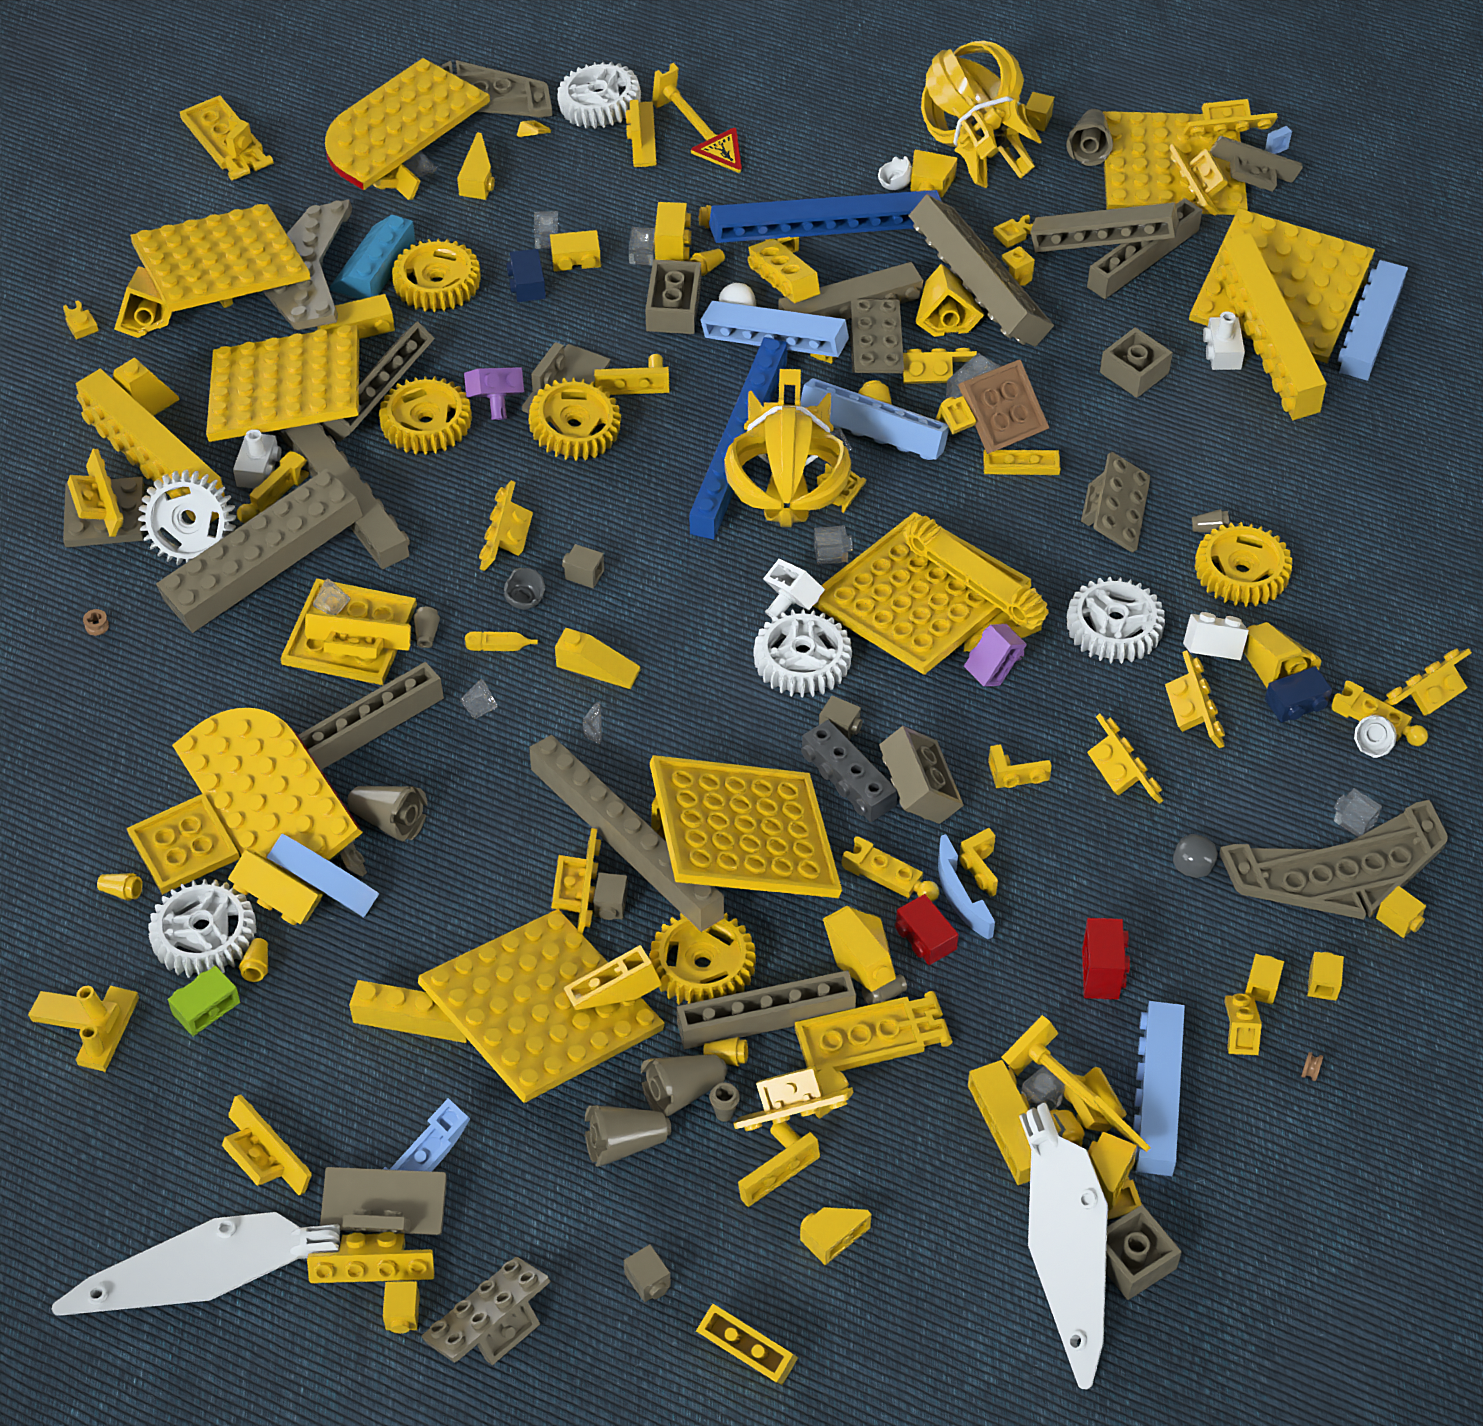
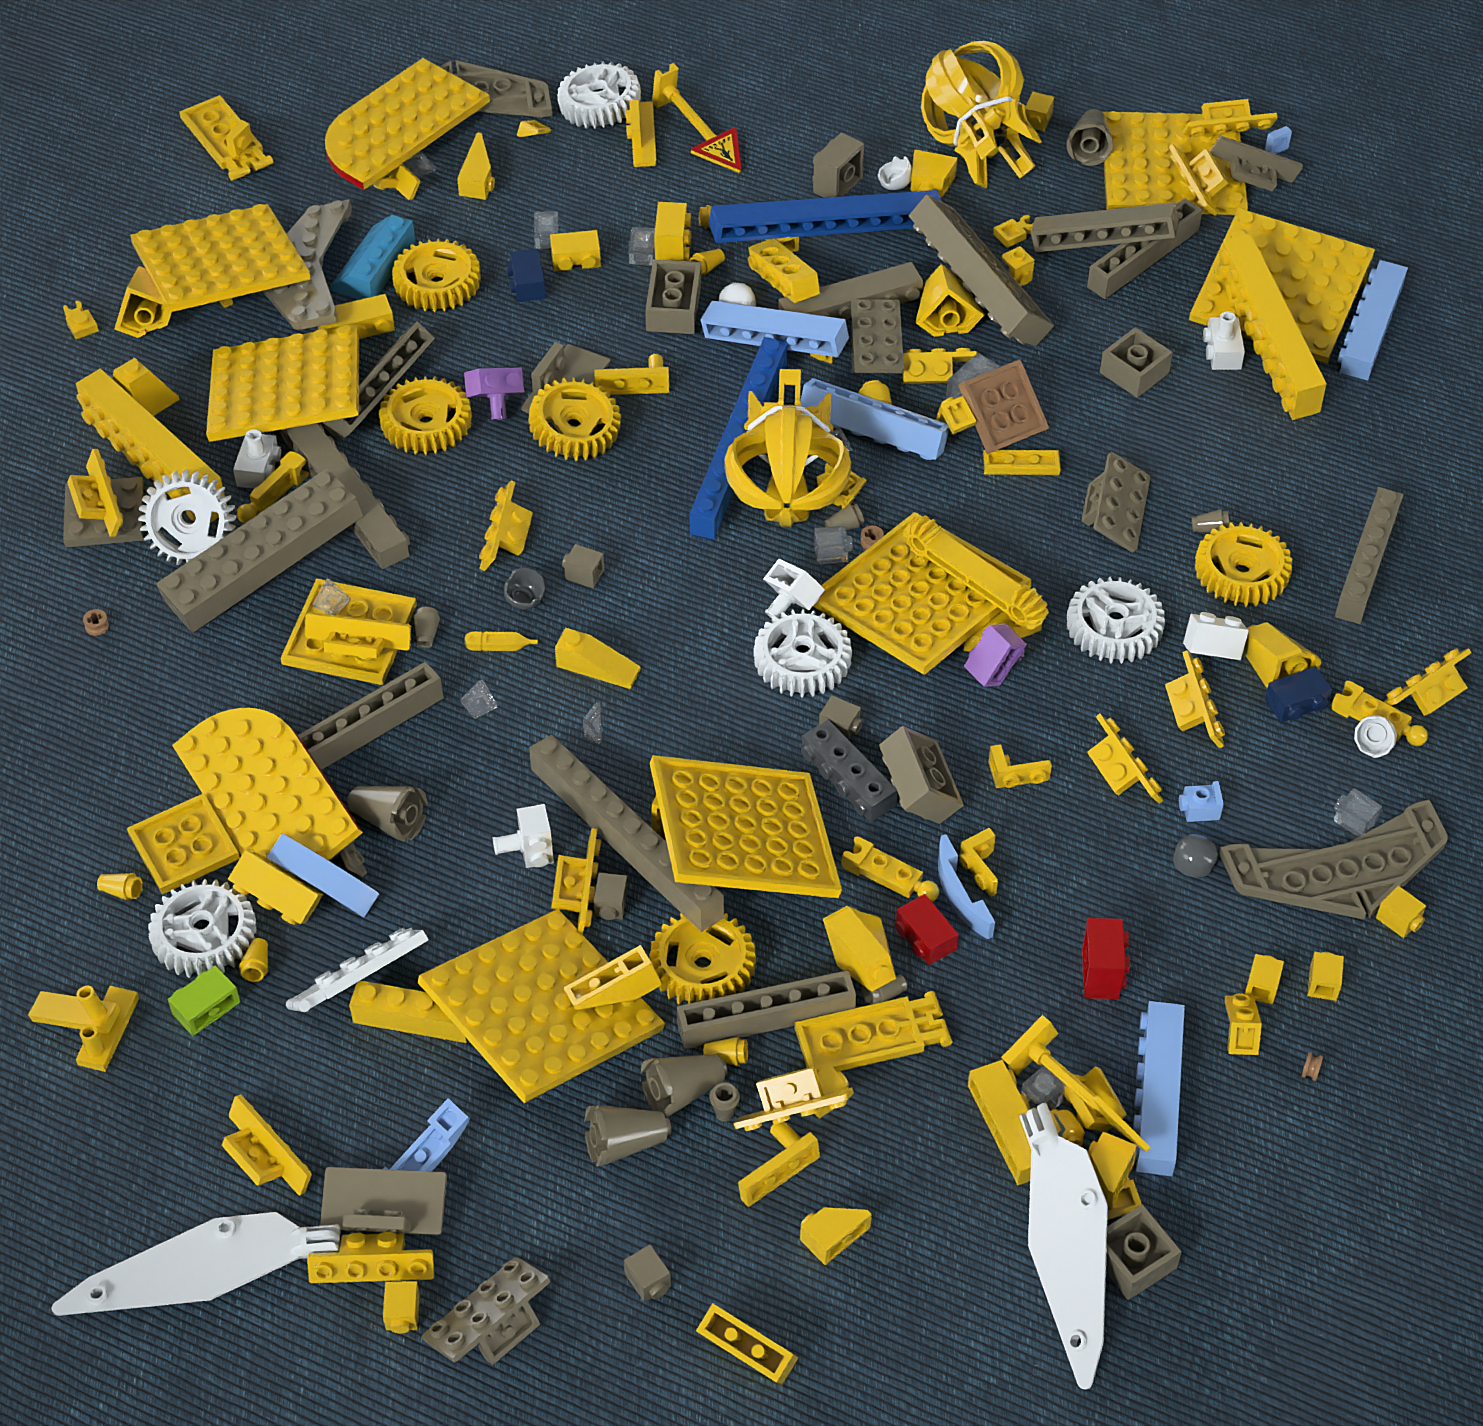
(355, 969): none -> white hinge
(531, 838): none -> white brick
(838, 167): none -> dark tan brick
(848, 516): none -> dark tan cone
(870, 531): none -> medium nougat bush
(1202, 802): none -> light blue brick
(1369, 555): none -> dark tan brick

